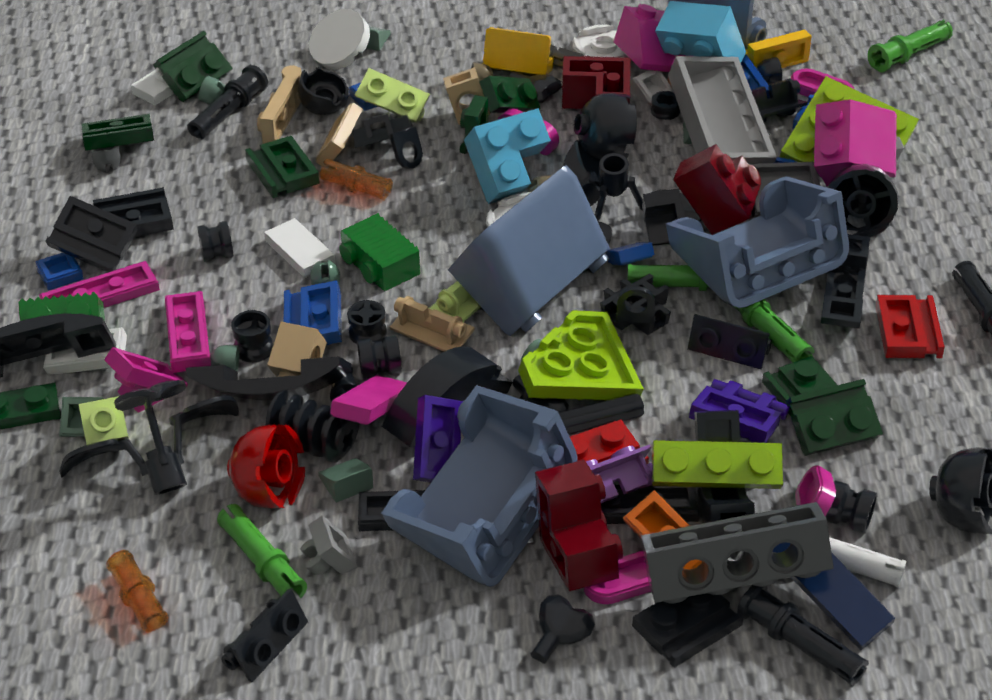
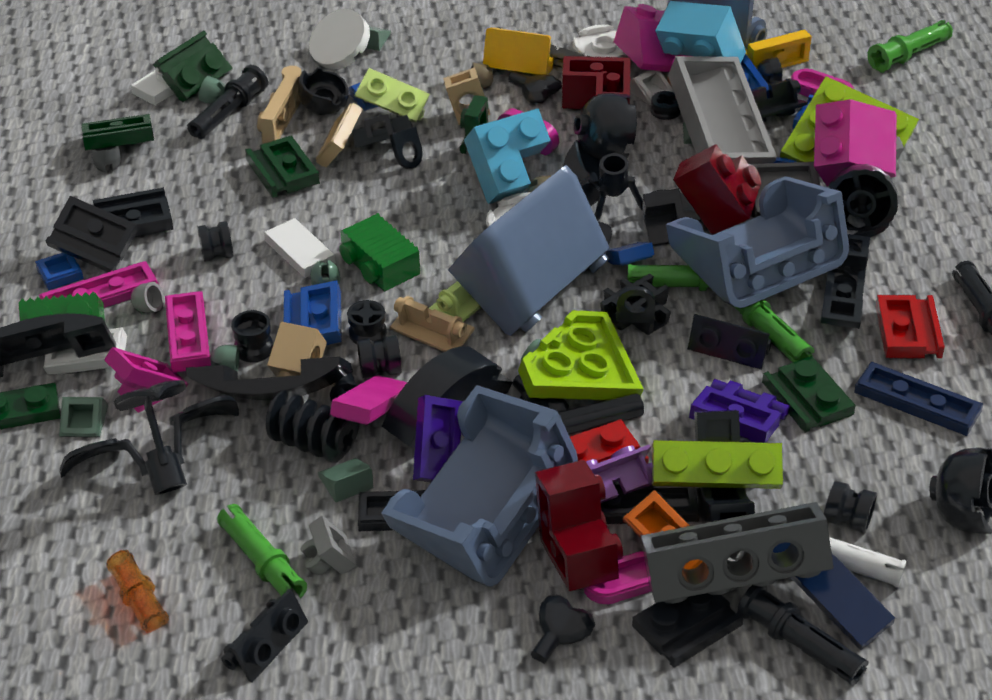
(102, 421): yellowish green brick -> none
(147, 297): none -> light grey hinge
(266, 459): red cylinder -> none
(356, 179): clear orange pin -> none
(509, 93): dark green plate -> none
(817, 487): dark pink tile -> none
(834, 417): dark green plate -> none
(919, 398): none -> dark blue tile

